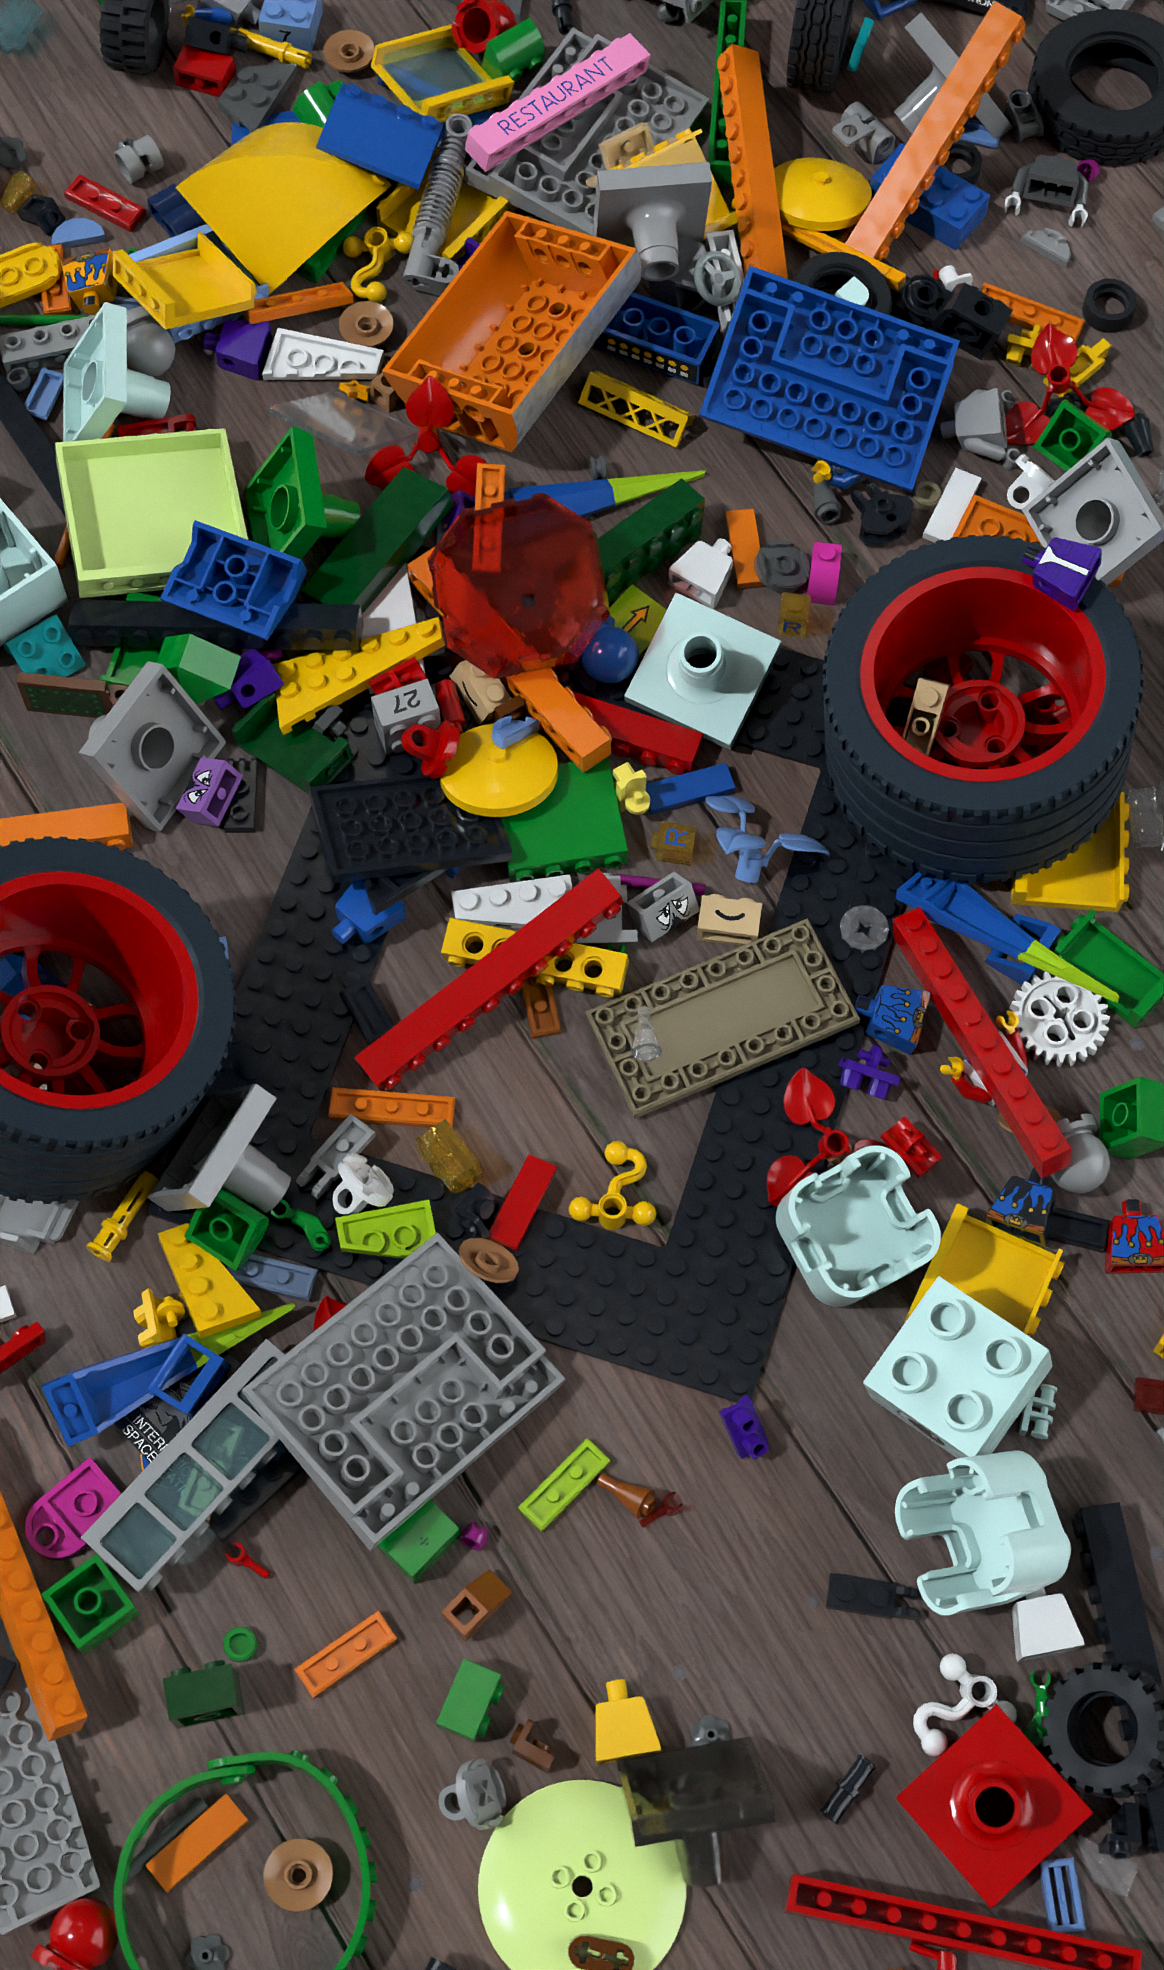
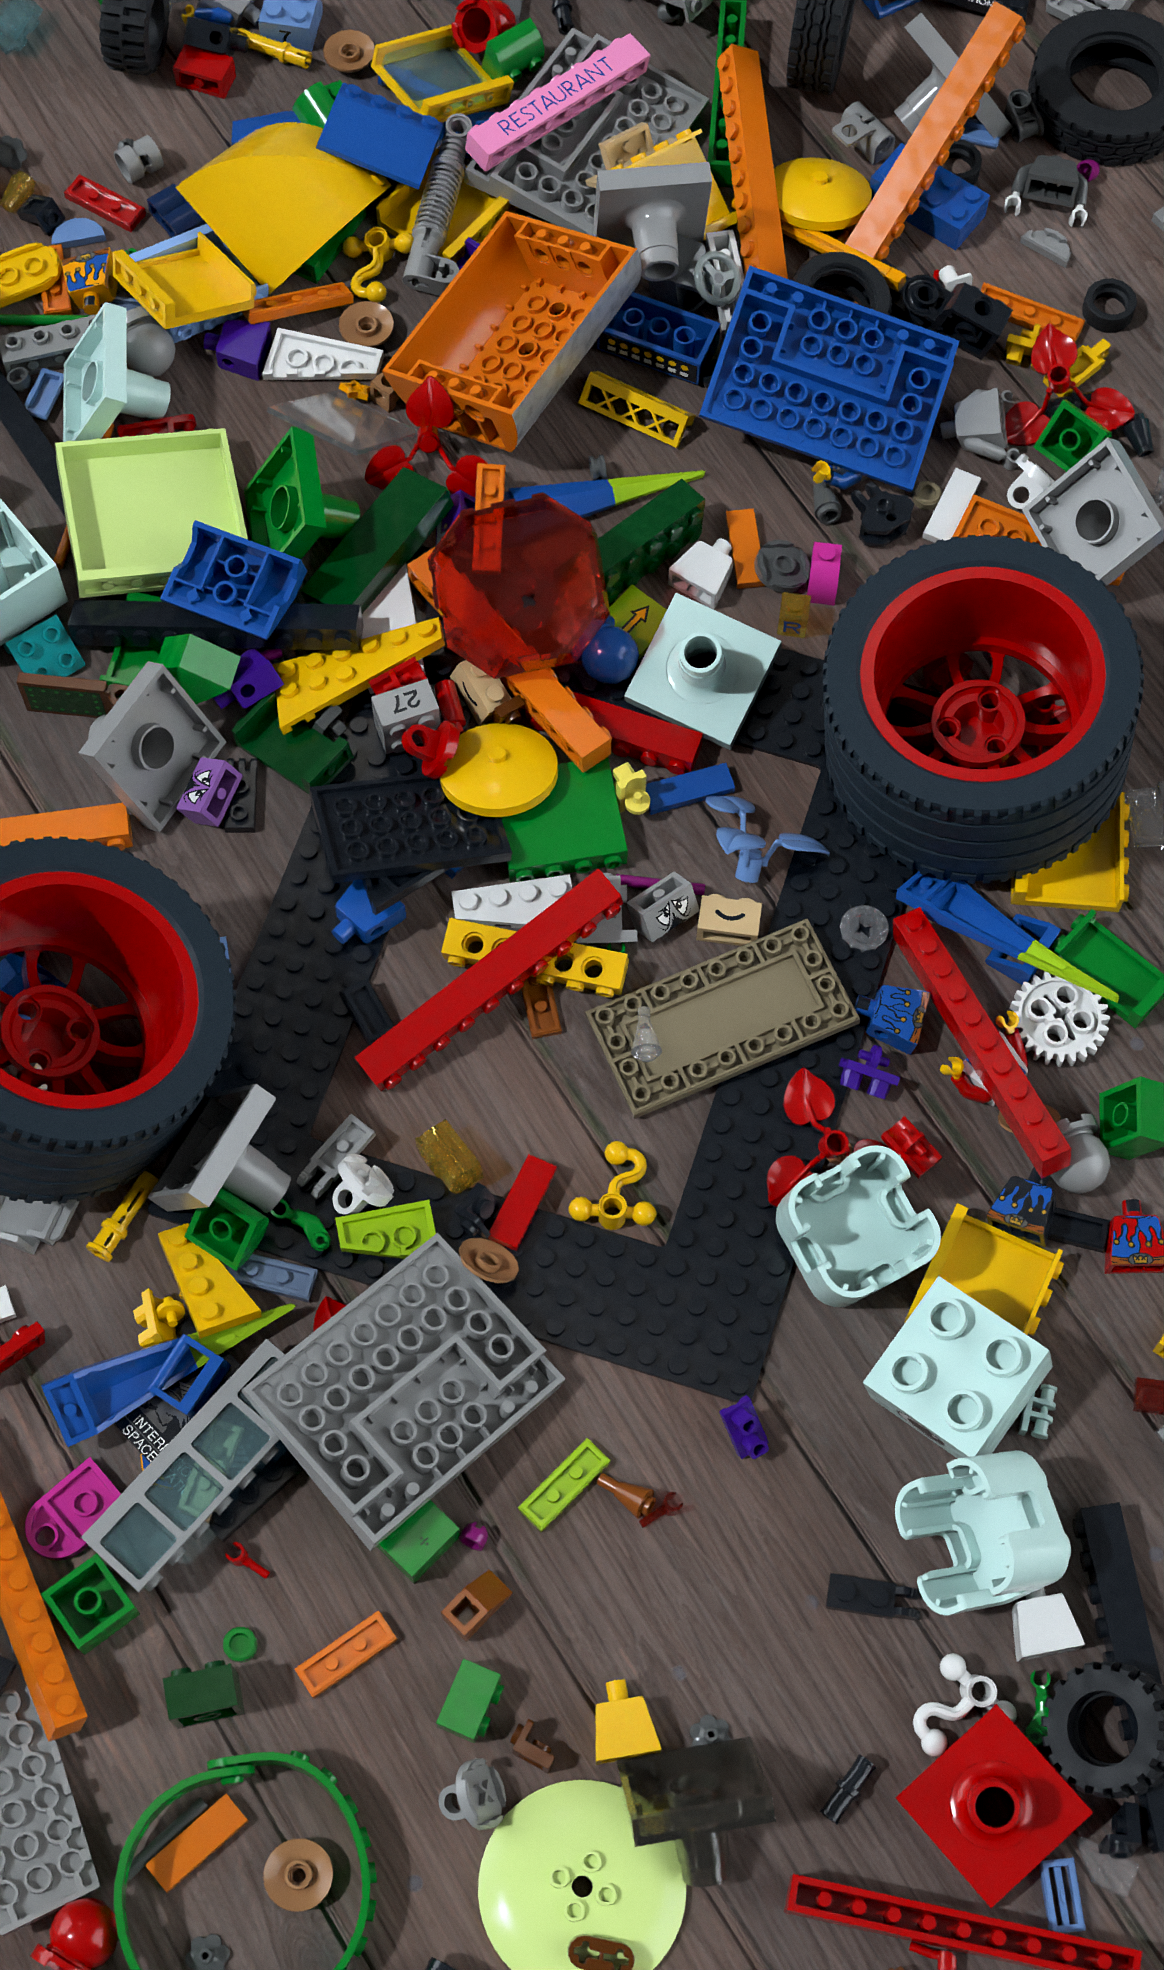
(256, 93): dark grey wing -> none
(391, 1107): orange tile -> none
(510, 731): medium blue tile -> none
(674, 843): clear yellow brick -> none
(854, 292): light aqua tile -> none
(860, 44): teal tile -> none
(925, 714): tan slope -> none
(1064, 569): dark purple torso -> none

